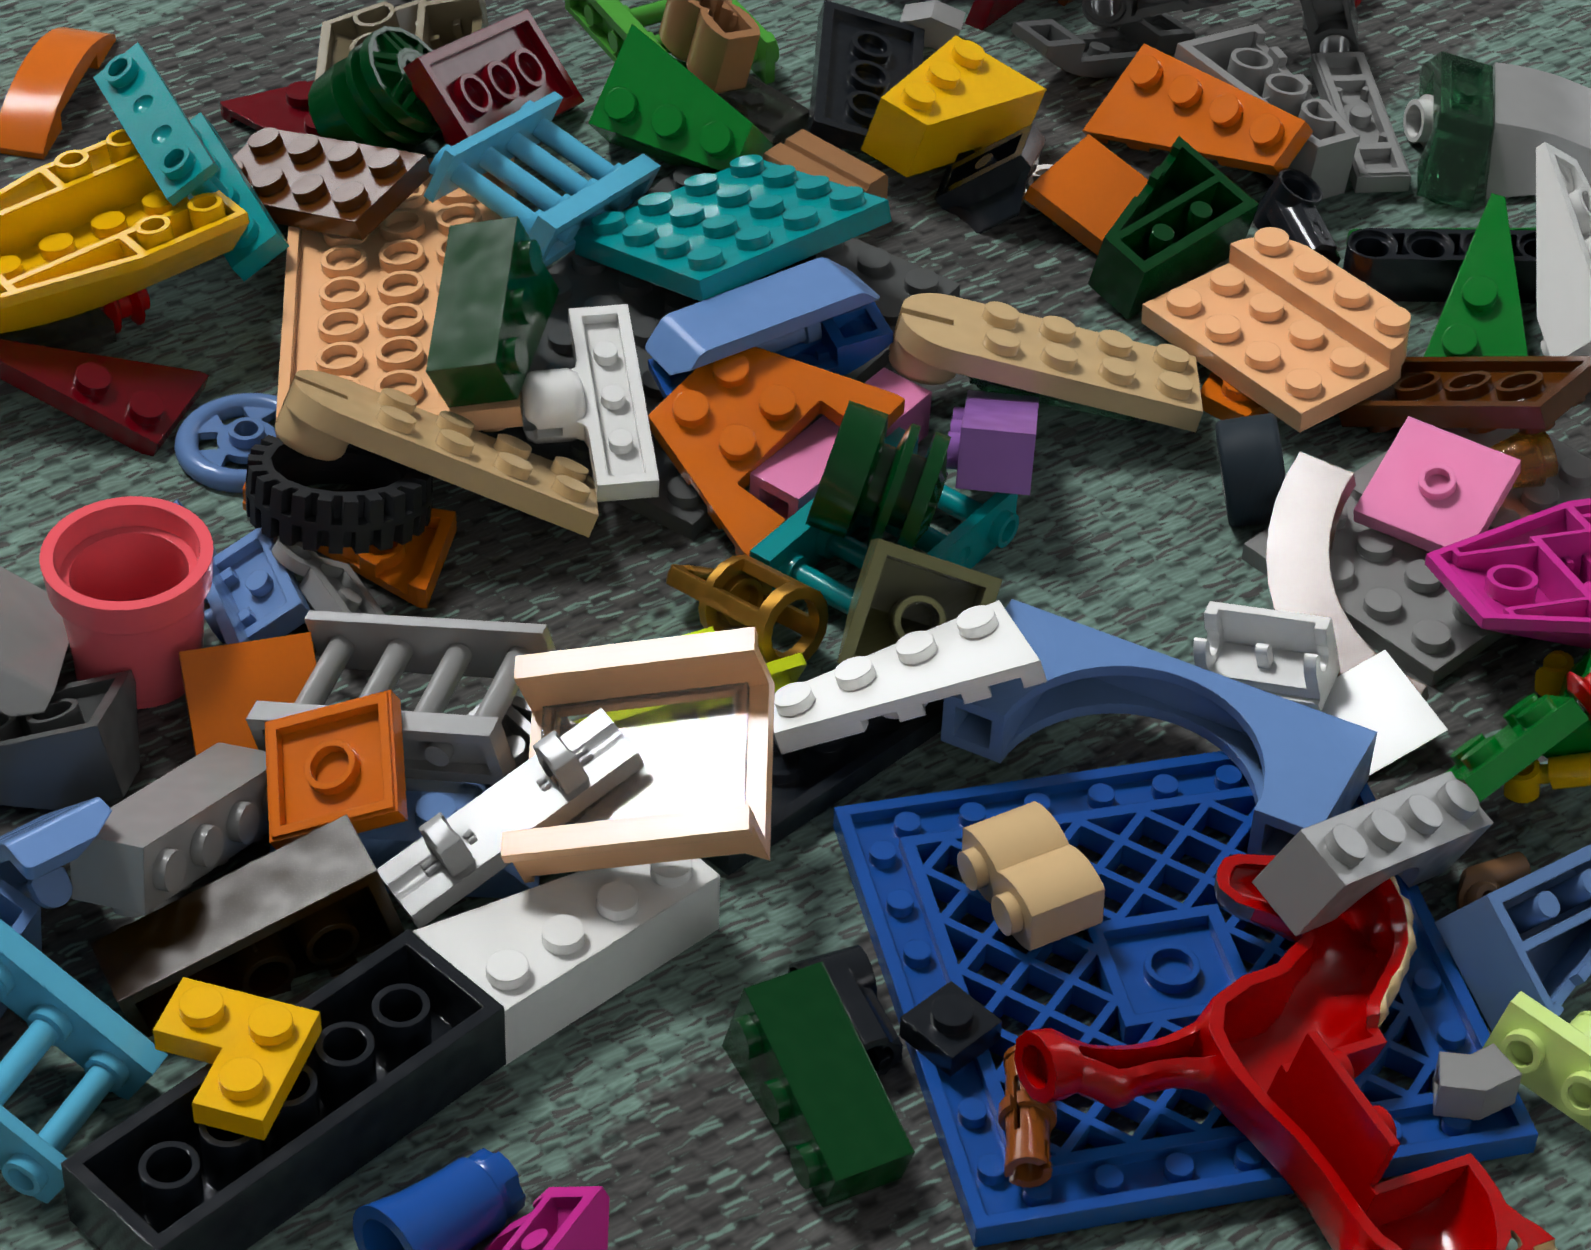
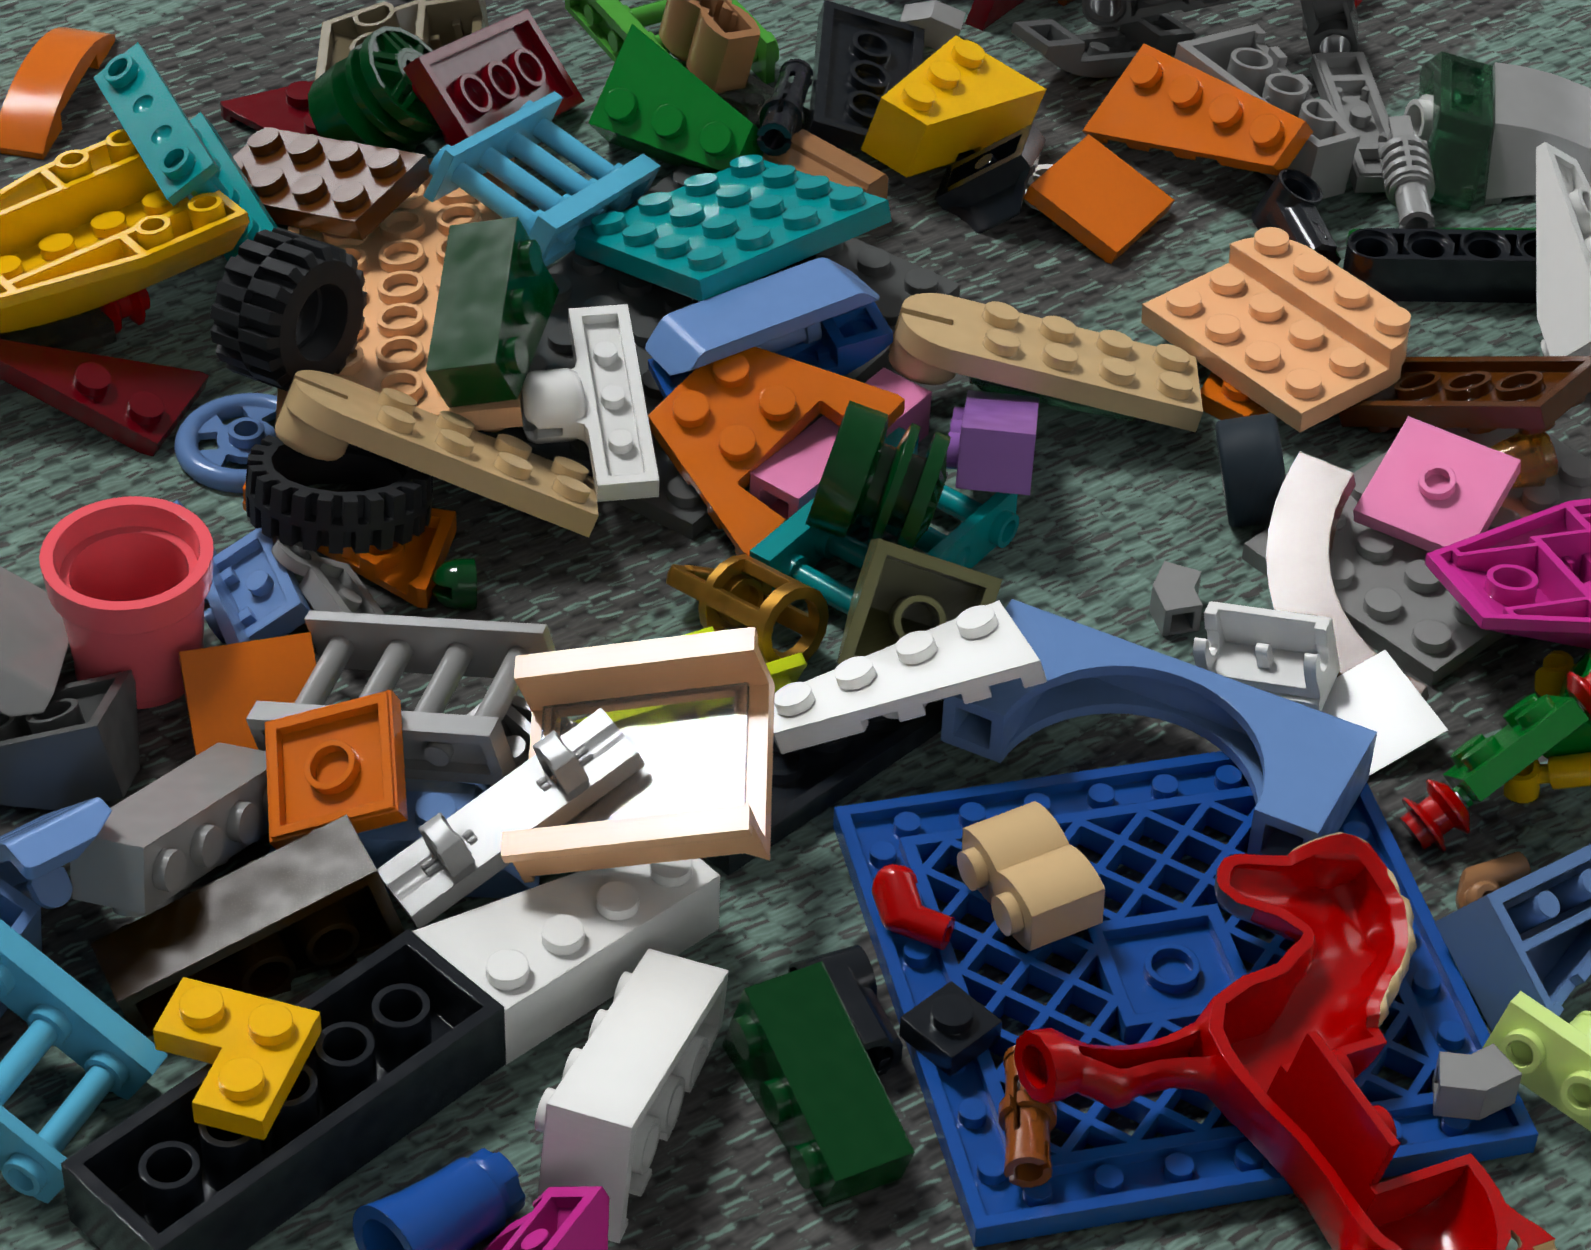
(287, 308): none -> black tyre
(456, 584): none -> dark green hinge
(630, 1080): none -> white wedge
(784, 109): none -> black pin
(902, 910): none -> red arm
(1171, 231): dark green wedge -> none
(1176, 599): none -> light grey piece
(1348, 855): light grey arch -> none
(1408, 174): none -> light grey hinge
(1484, 302): green wing -> none

